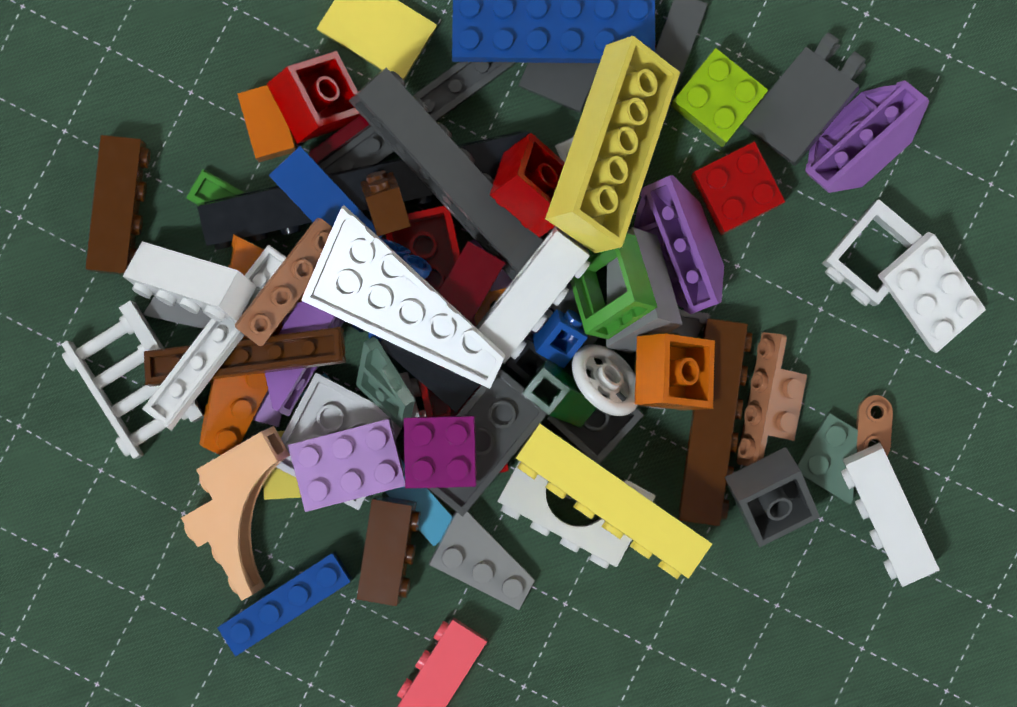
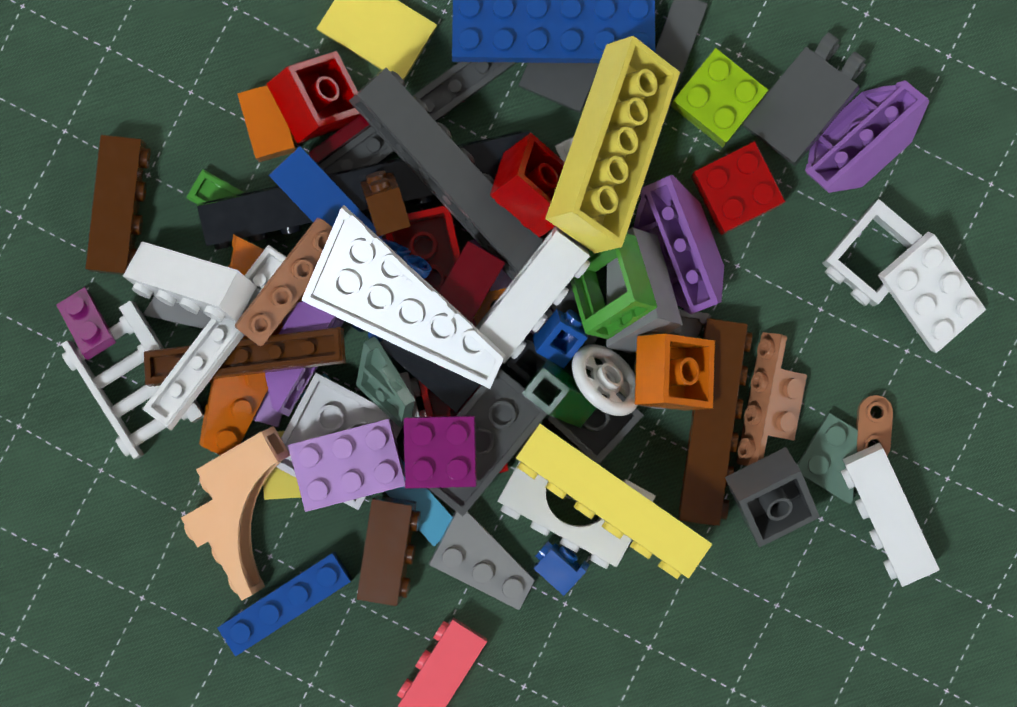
(86, 323): none -> magenta plate
(559, 566): none -> blue brick

